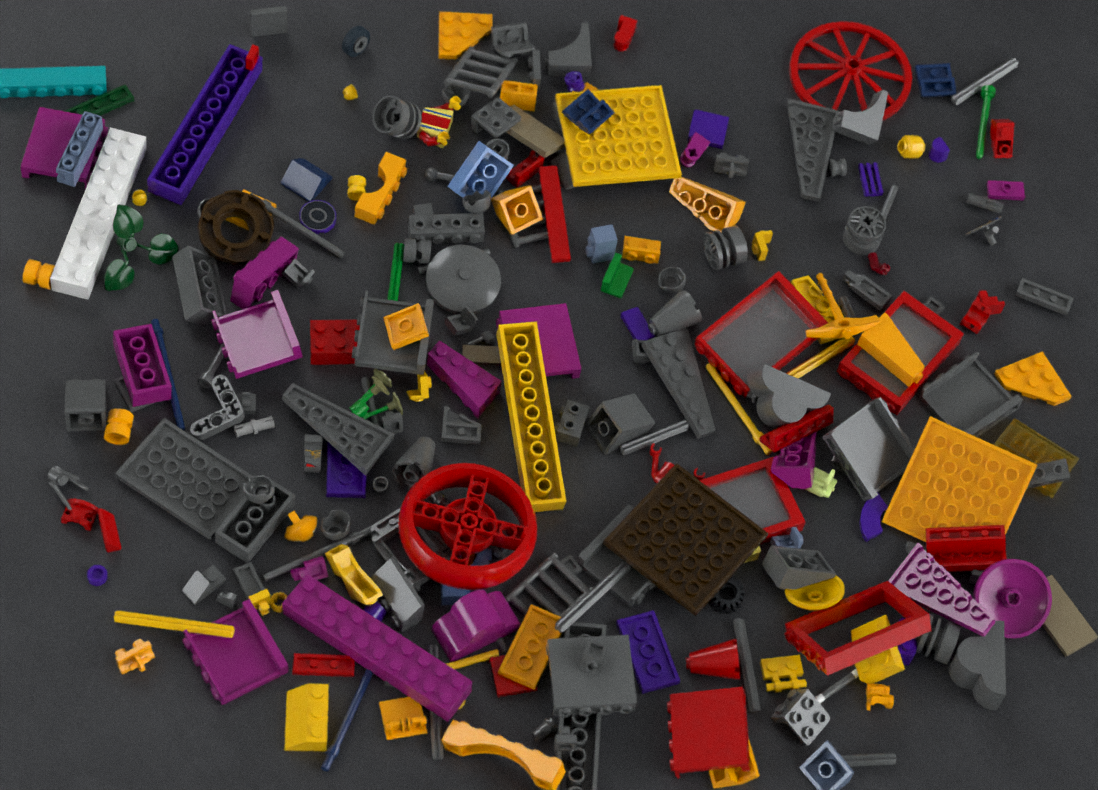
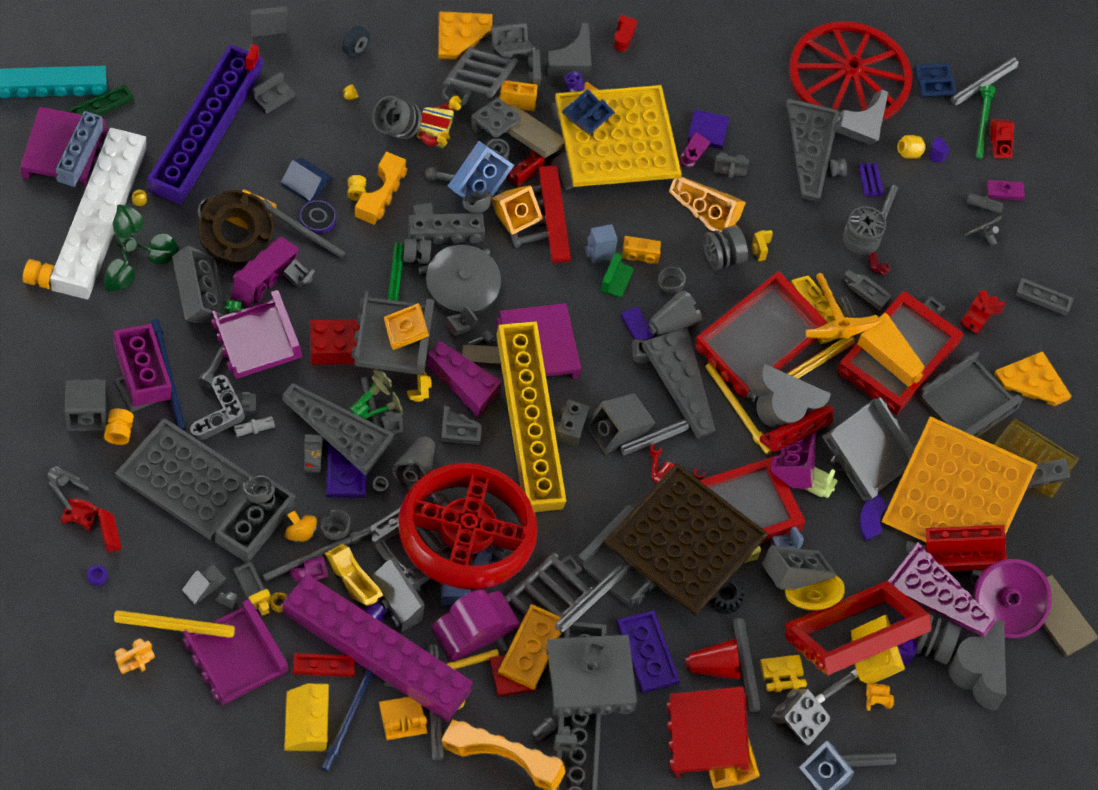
(233, 306): none -> green plate
(272, 93): none -> dark grey bracket

